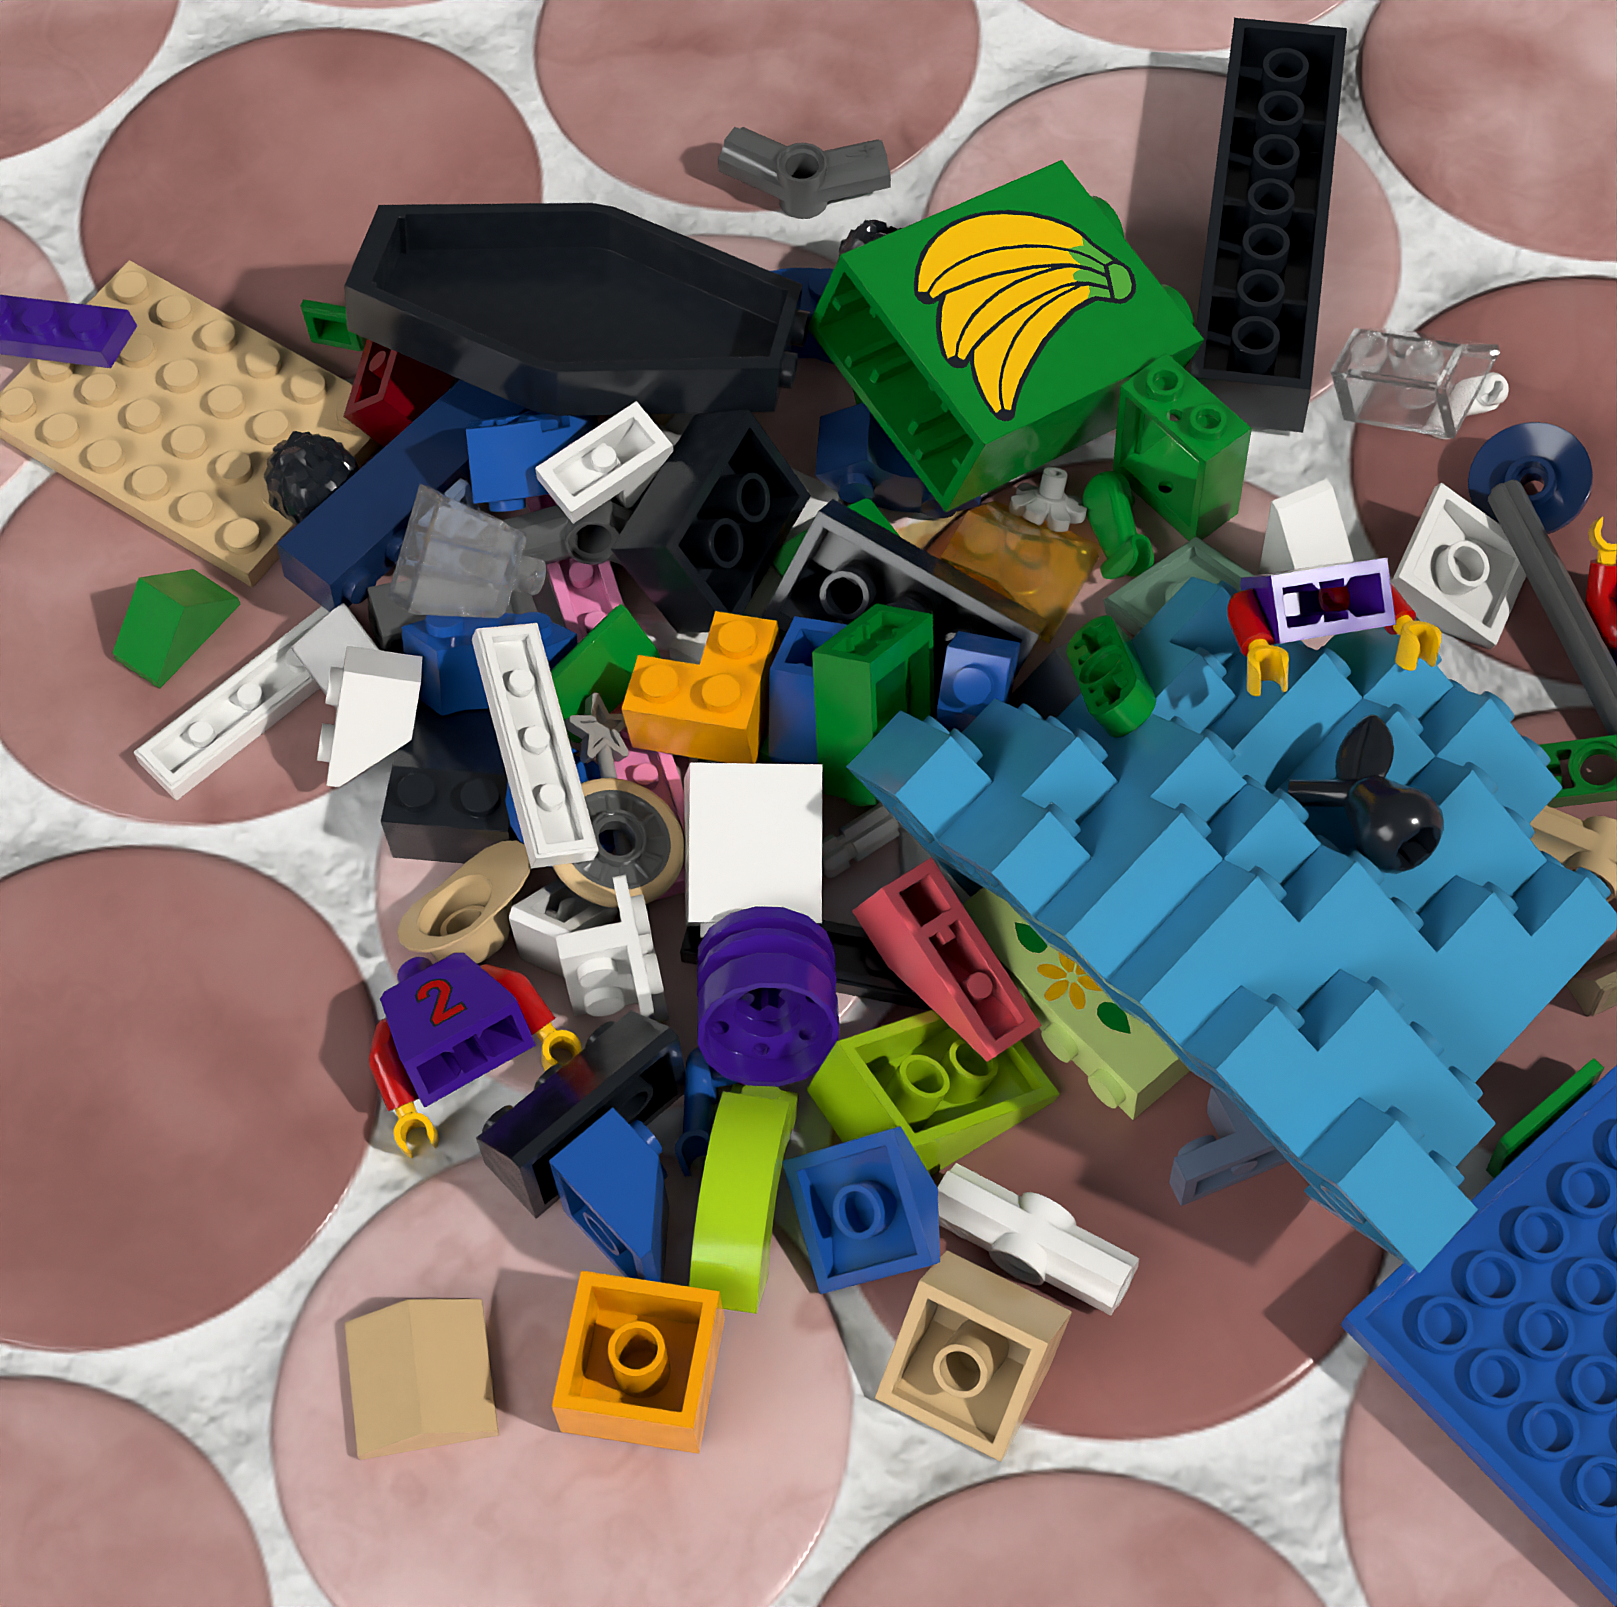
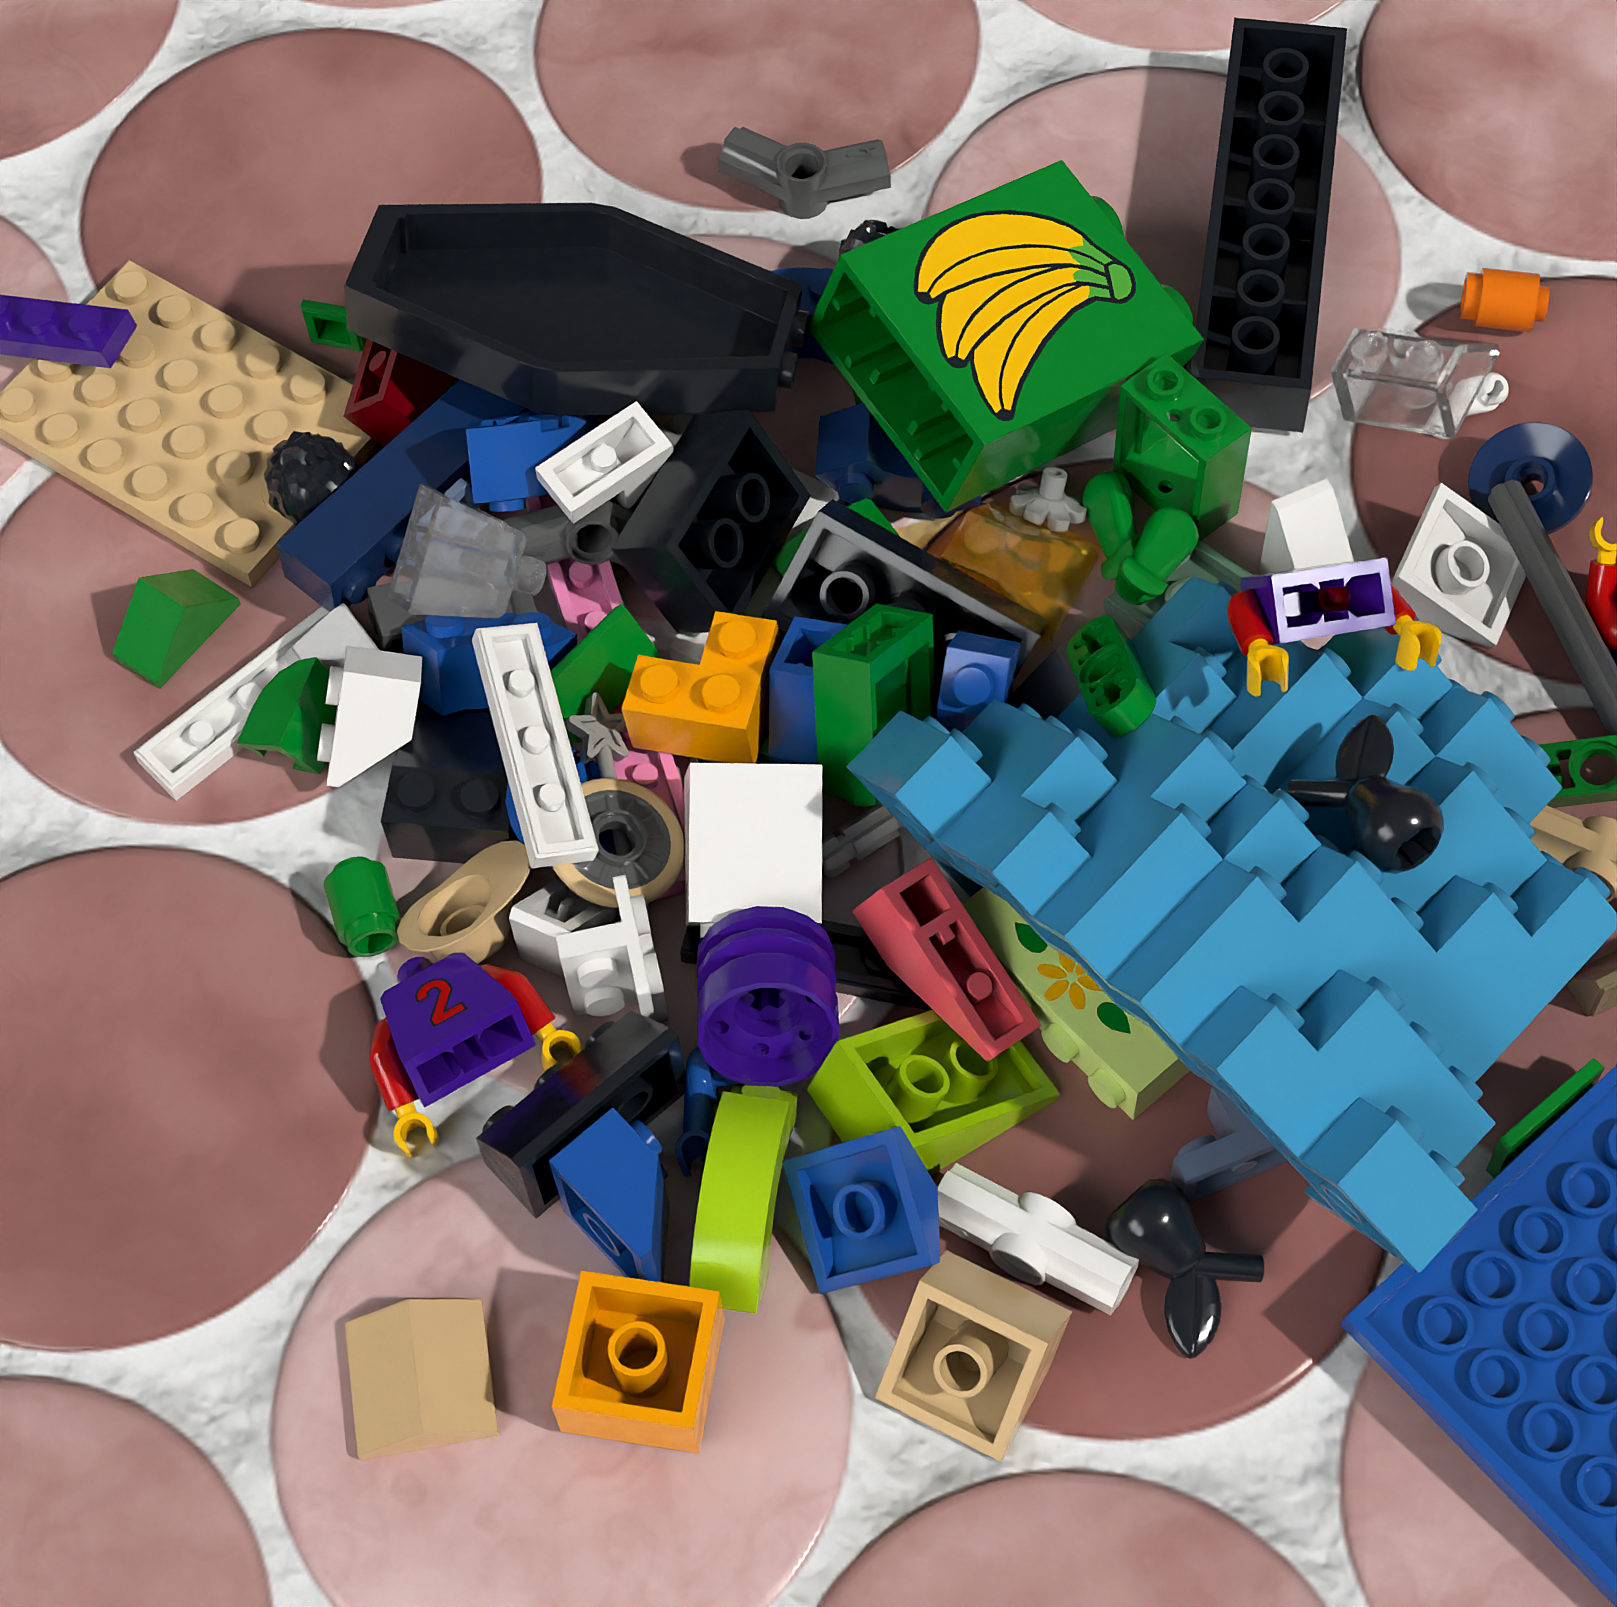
(291, 715): none -> green brick
(363, 906): none -> green brick
(1162, 547): none -> green piece
(1162, 1233): none -> black piece
(1504, 299): none -> orange brick

